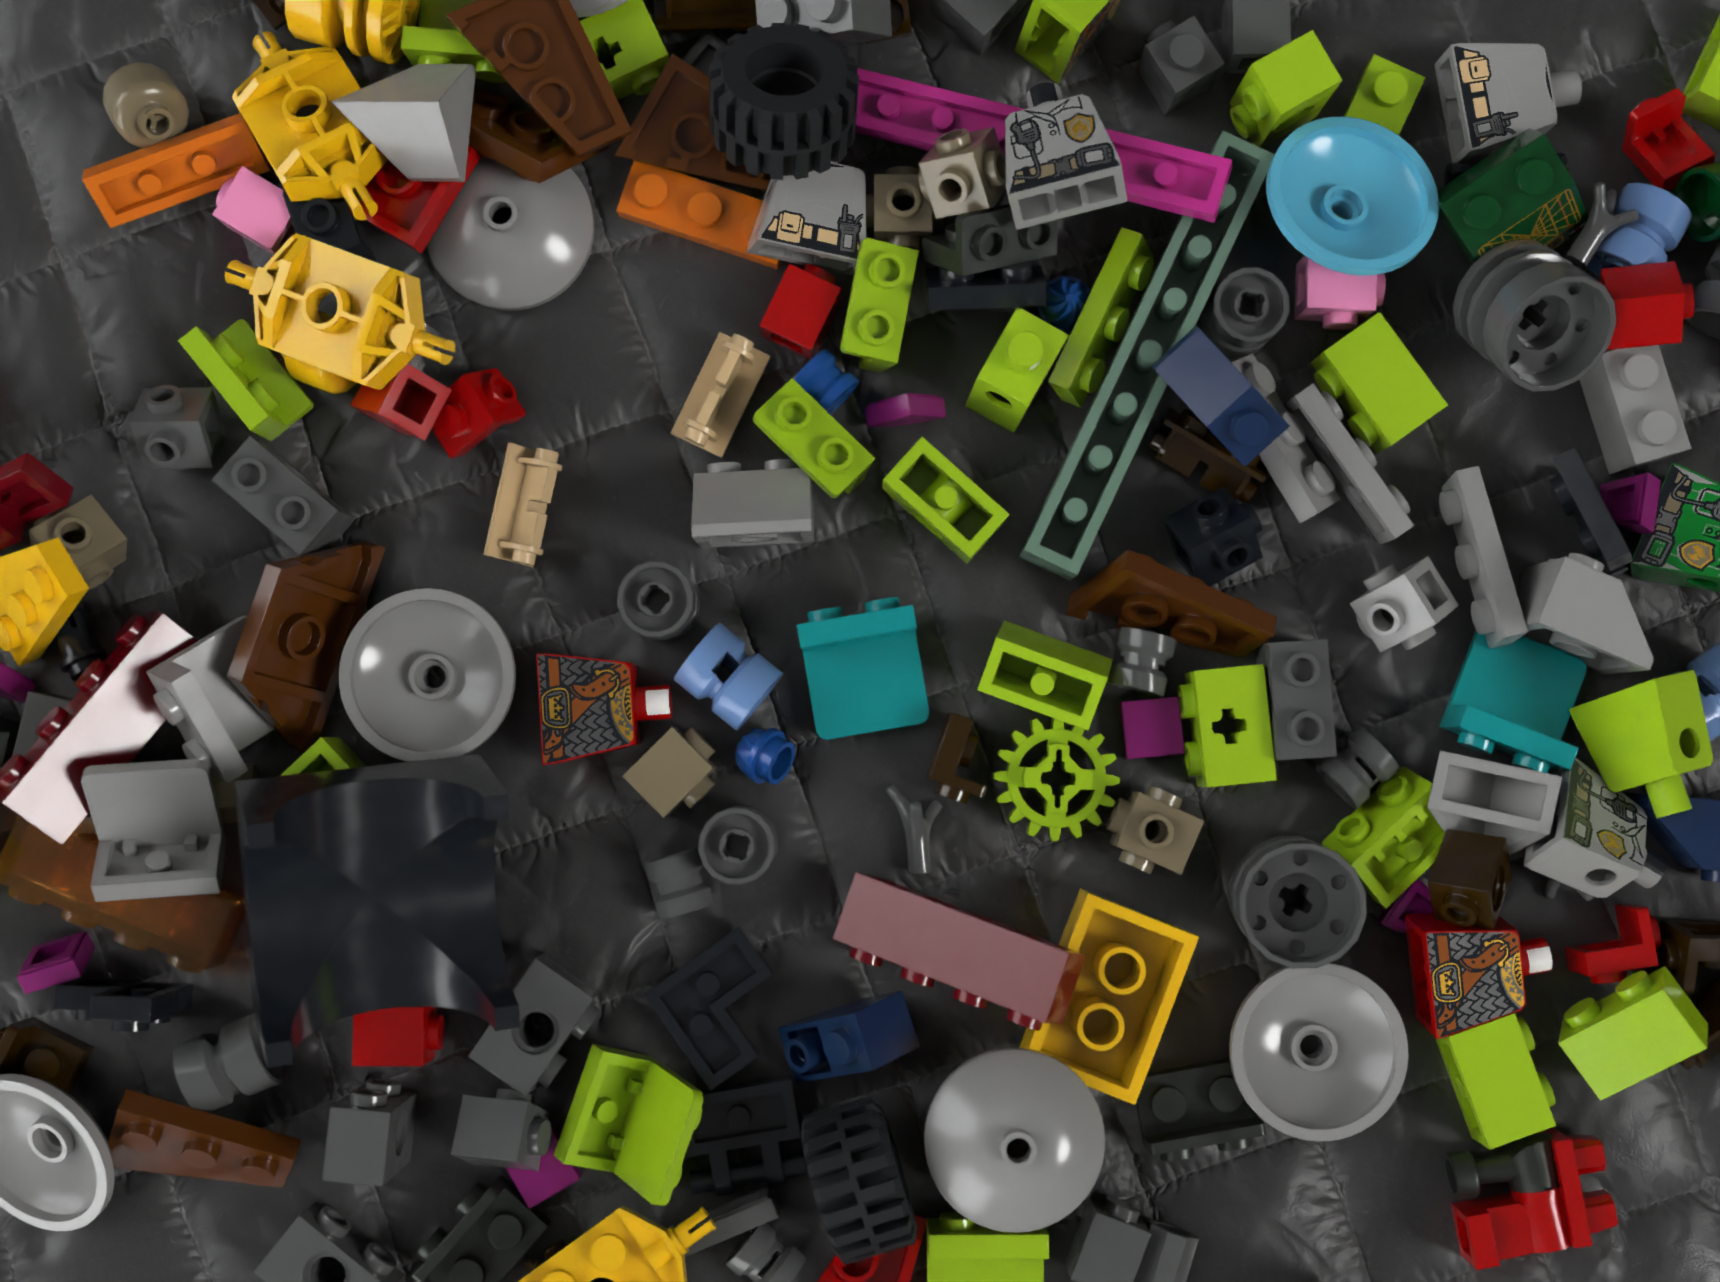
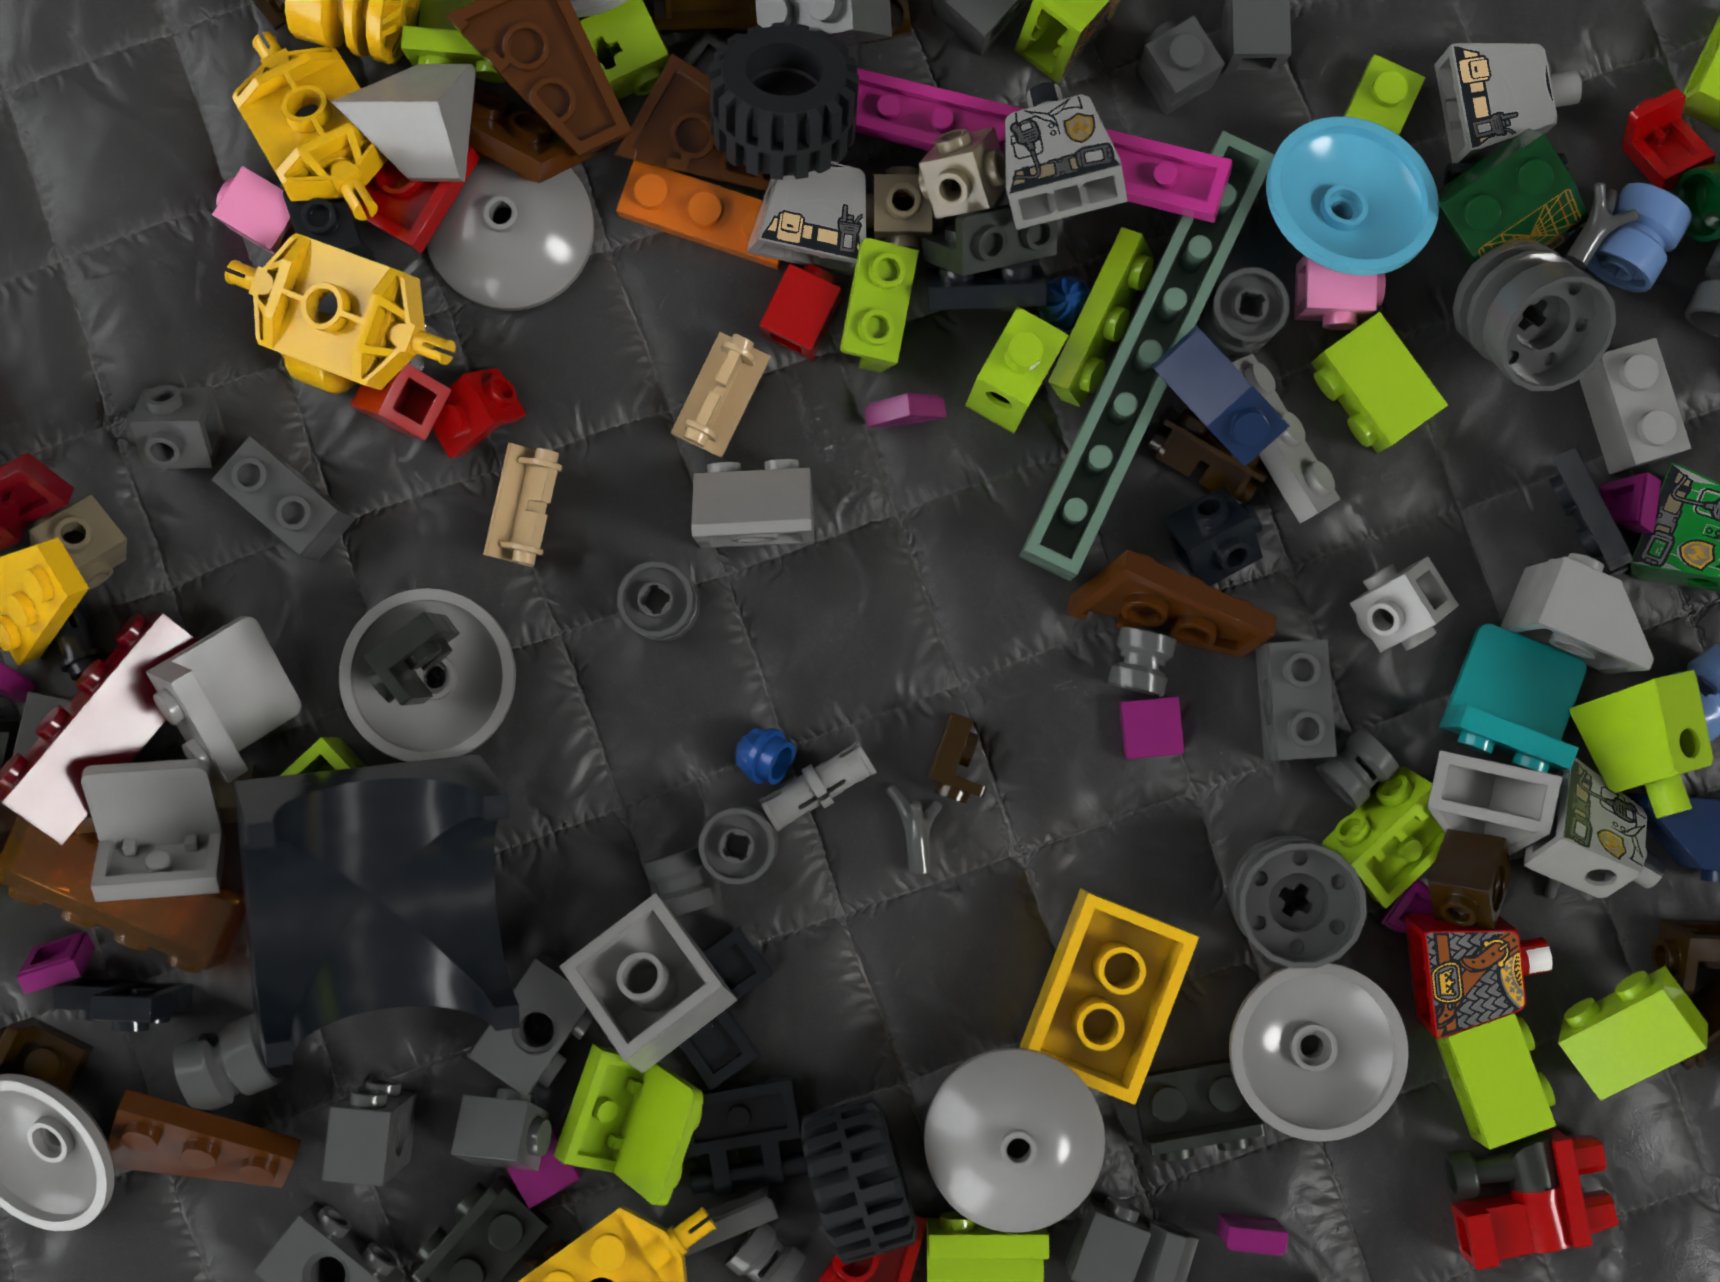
(145, 104): dark tan head -> none
(173, 170): orange plate -> none
(248, 378): lime bracket -> none
(298, 634): reddish brown wing -> none
(397, 1036): red brick -> none
(414, 646): none -> pearl dark grey bracket
(593, 706): torso -> none
(647, 984): none -> light grey slope
(674, 771): dark tan brick -> none
(745, 687): medium blue wheel -> none
(814, 440): lime bracket -> none
(817, 786): none -> light grey pin
(826, 381): blue wheel -> none
(849, 1038): dark blue slope -> none
(863, 669): teal bracket -> none
(944, 500): lime brick -> none
(958, 949): brick -> none
(1045, 675): lime brick -> none
(1055, 806): lime gear -> none
(1174, 832): dark tan brick -> none
(1249, 749): lime brick -> none
(1252, 1234): none -> magenta tile
(1284, 90): lime brick -> none
(1351, 464): light grey plate -> none
(1482, 558): light grey plate -> none
(1611, 959): red bracket -> none
(1648, 304): red brick -> none

